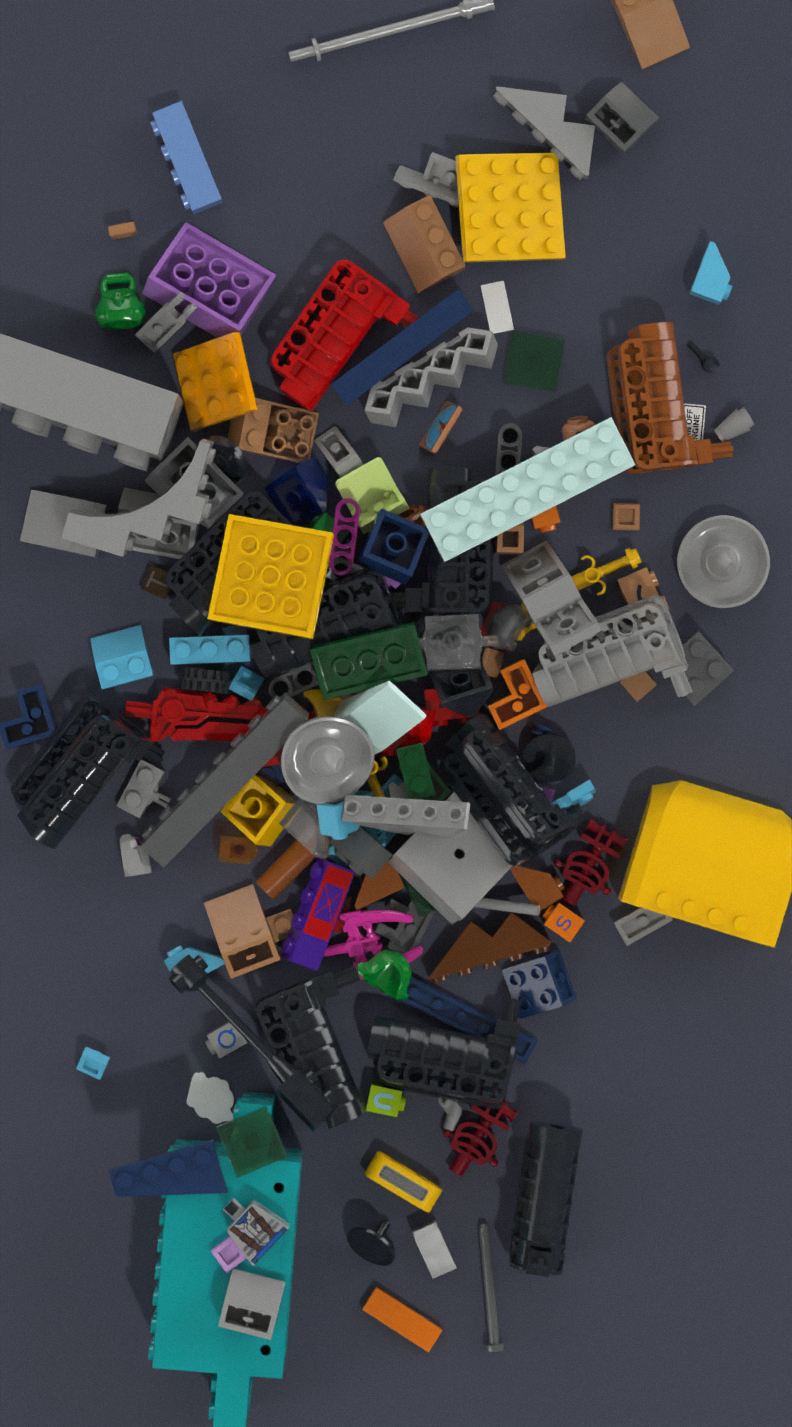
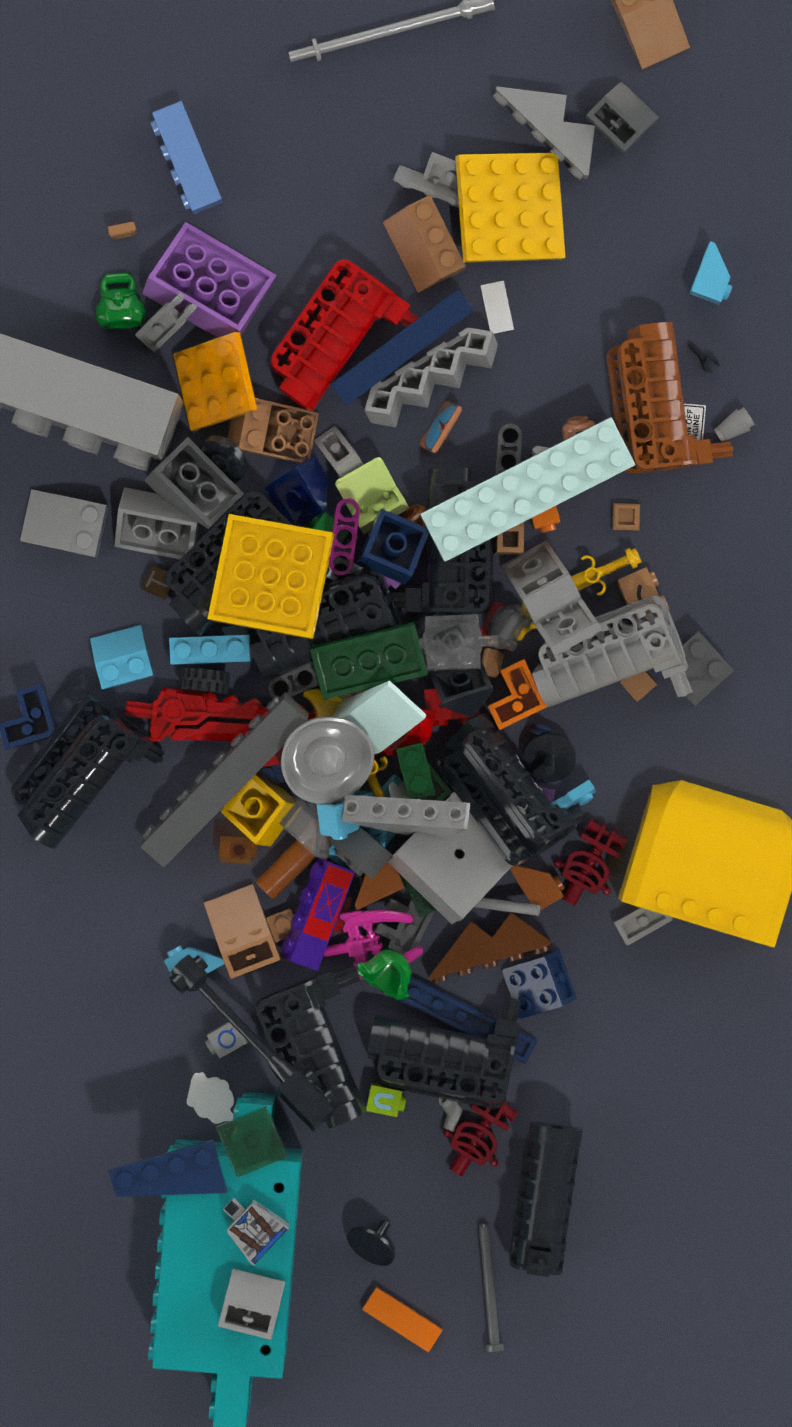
(93, 1063): medium azure plate -> none
(114, 531): light grey arch -> none
(134, 858): light grey rock -> none
(143, 790): light grey plate -> none
(228, 1254): lavender tile -> none
(246, 683): medium azure plate -> none
(403, 1181): yellow beam -> none
(433, 1249): light grey slope -> none
(534, 361): clear green plate -> none
(562, 921): orange brick -> none
(723, 561): light grey hat -> none

